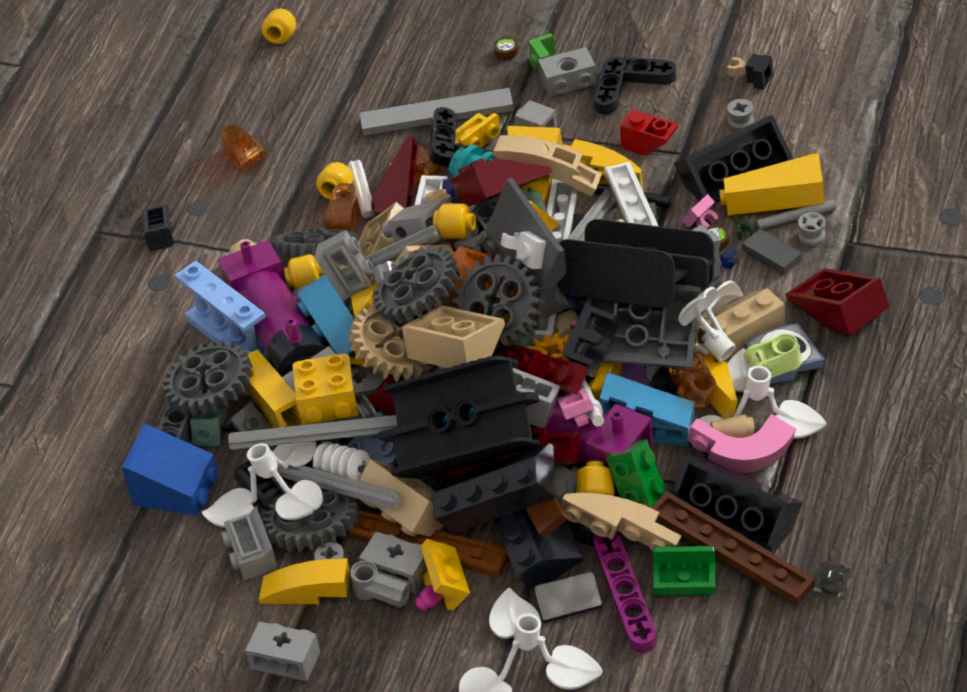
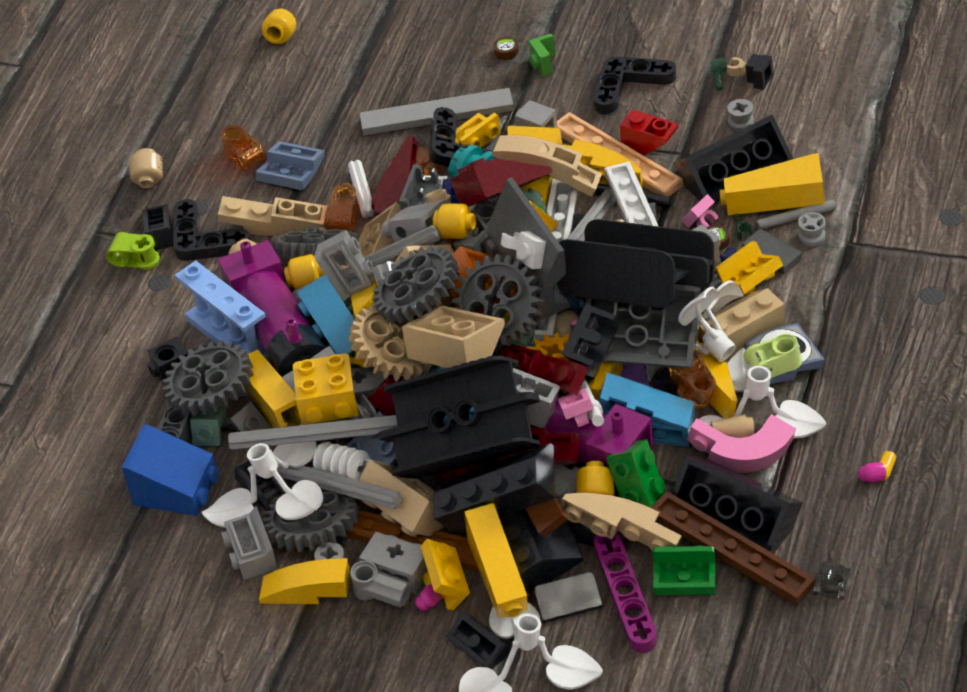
(131, 249): none -> lime piece
(145, 168): none -> tan head
(163, 356): none -> black brick
(198, 241): none -> black beam
(271, 219): none -> tan slope
(283, 651): light grey brick -> none
(290, 165): none -> sand blue slope
(331, 176): yellow head -> none
(418, 186): none -> dark grey hinge
(478, 641): none -> black slope
(495, 561): none -> yellow slope
(567, 72): light grey brick -> none
(653, 175): none -> light nougat tile
(718, 67): none -> clear green hand
(748, 267): none -> yellow bracket
(840, 299): dark red slope -> none
(879, 470): none -> dark pink arm

